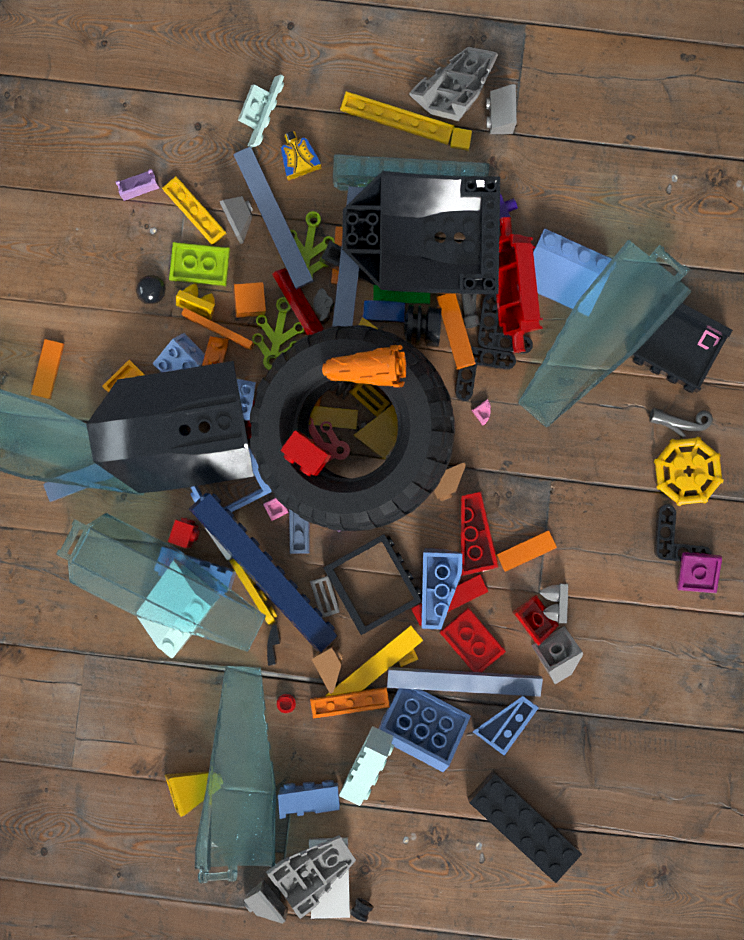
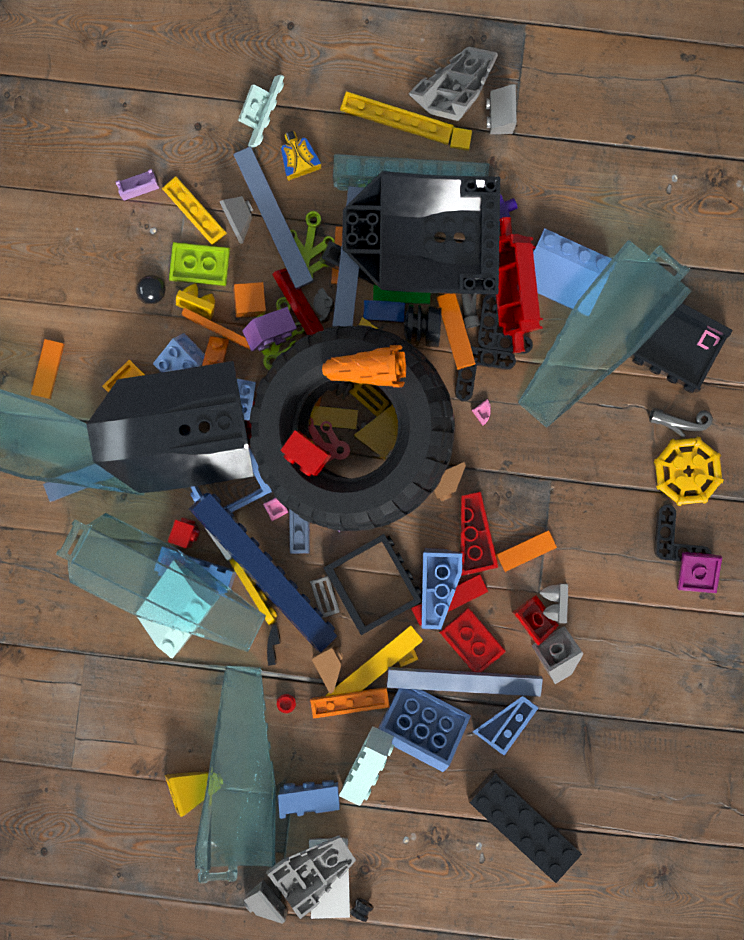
(269, 329): none -> medium lavender brick

